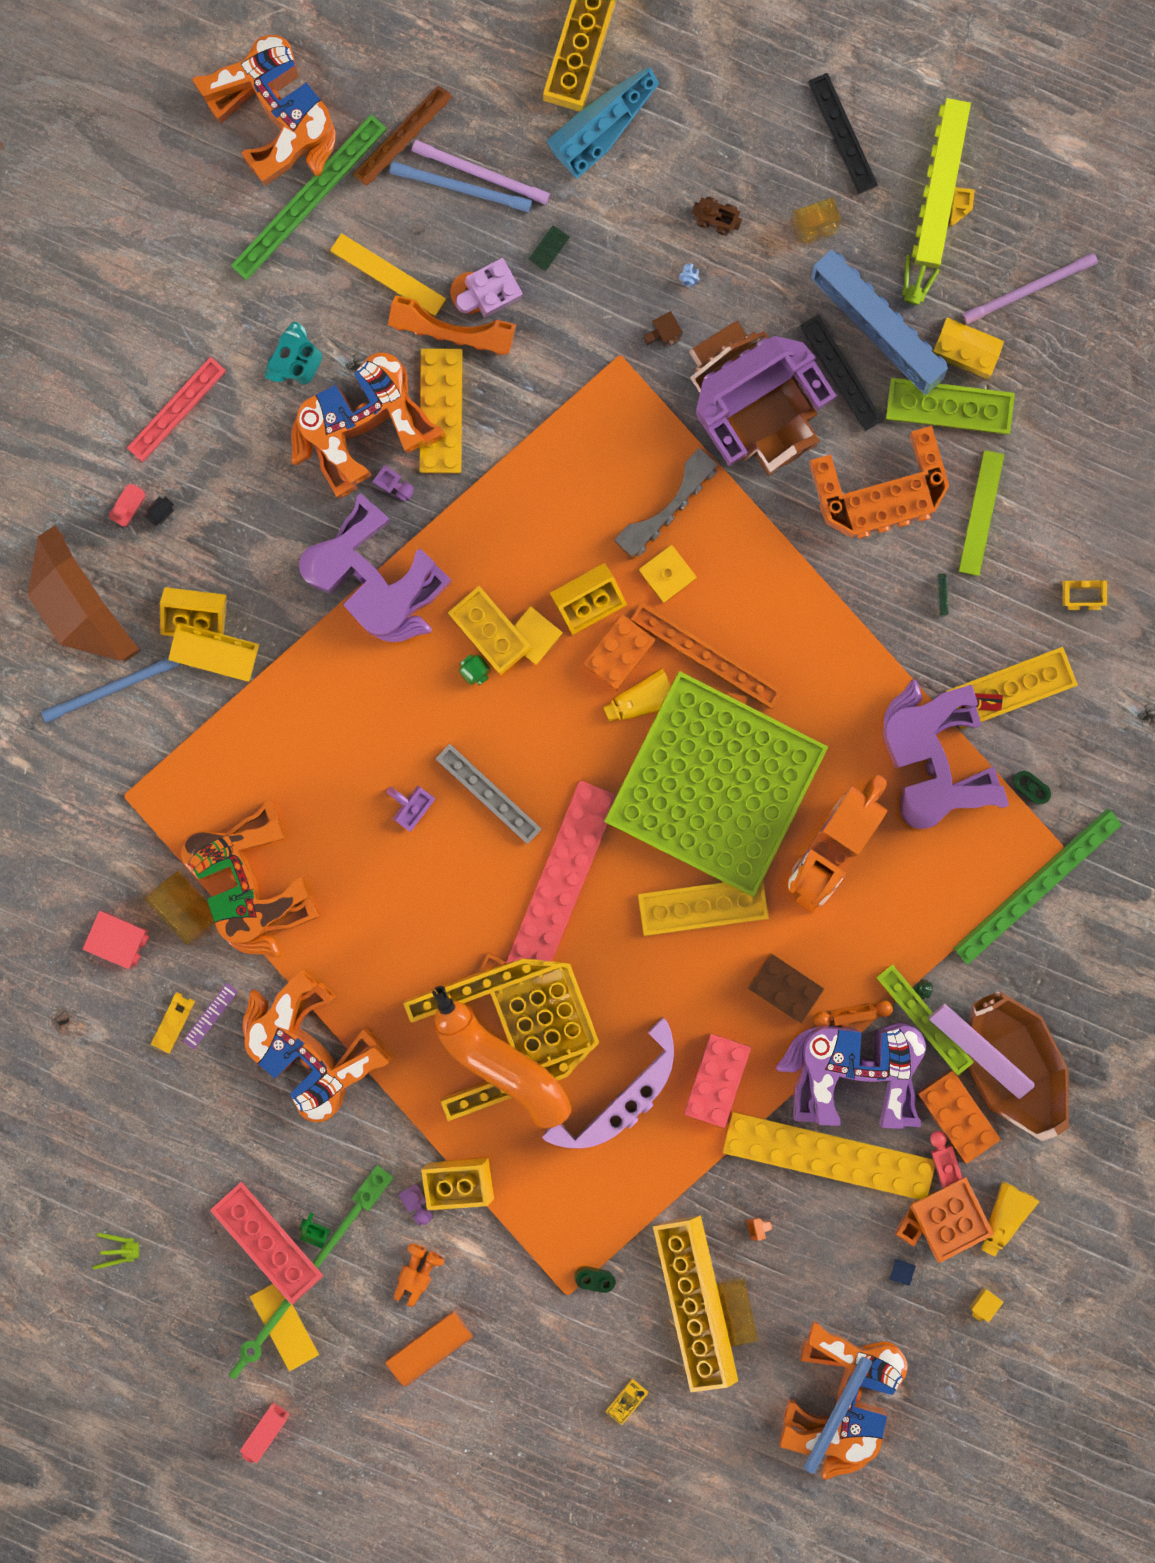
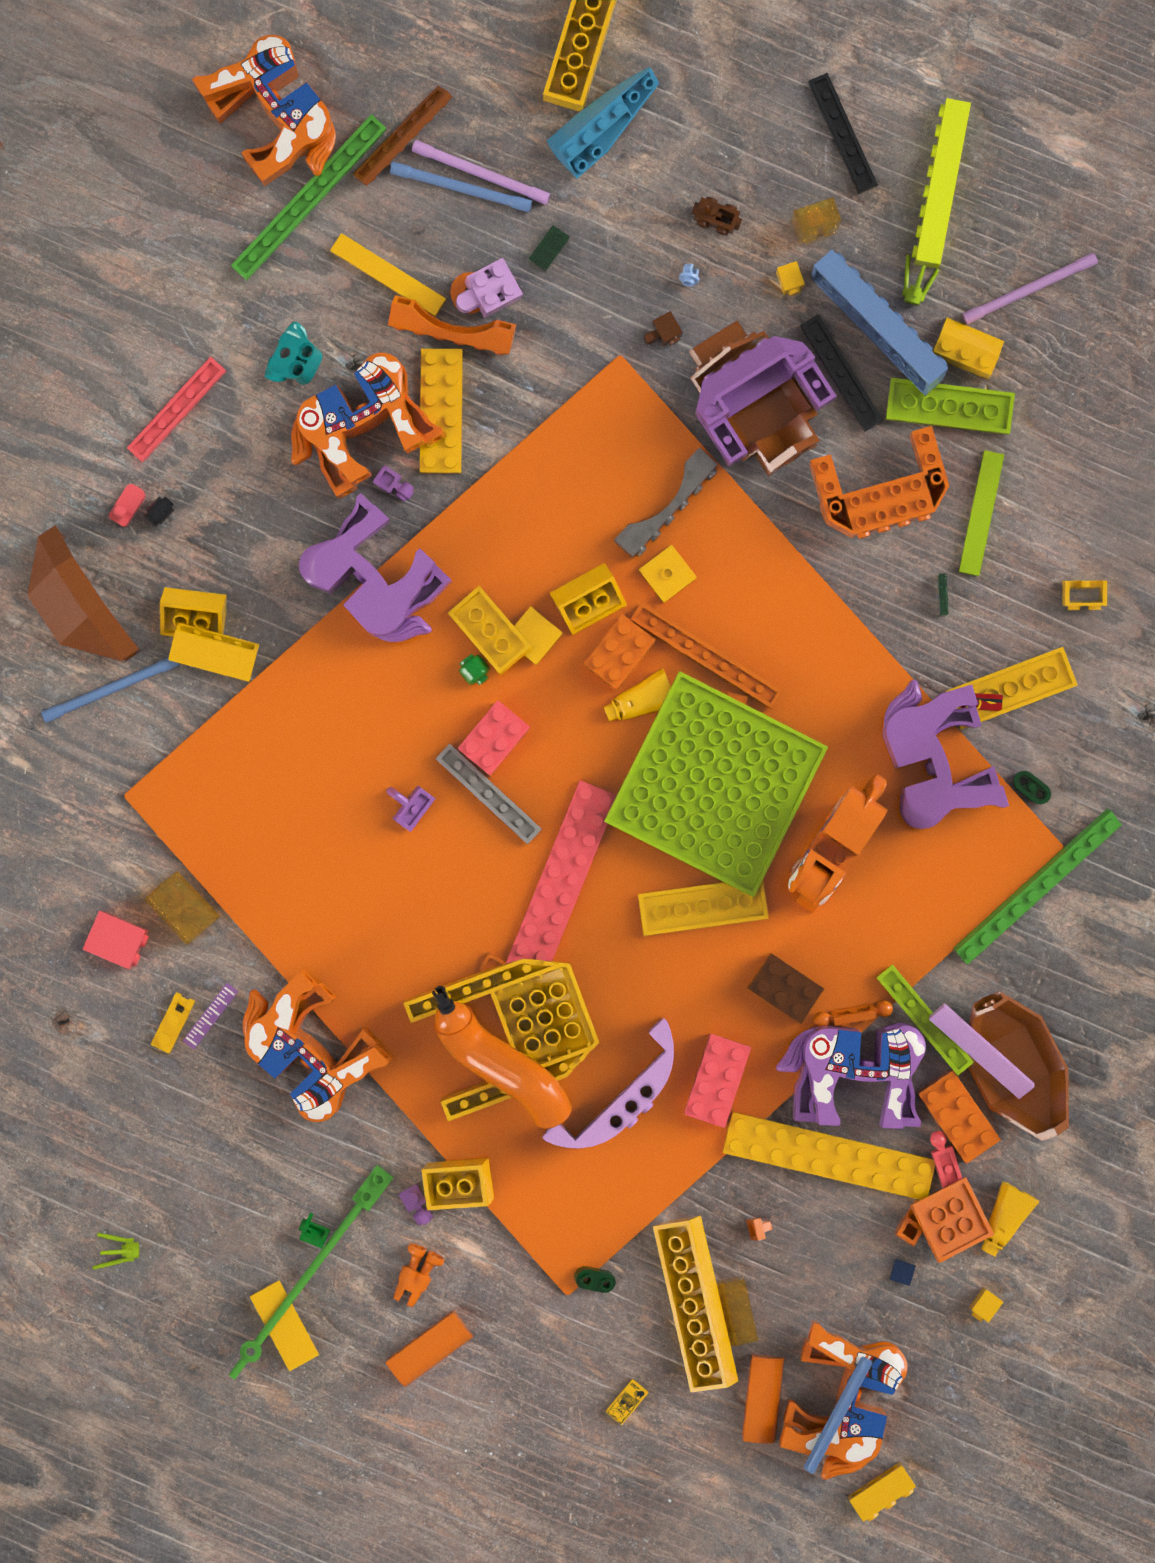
(239, 911): animal -> none
(264, 1433): coral brick -> none
(267, 1243): coral plate -> none
(494, 738): none -> coral brick
(763, 1399): none -> orange brick
(790, 278): none -> yellow brick
(882, 1492): none -> yellow brick
(924, 989): clear green plate -> none
(961, 204): yellow tile -> none

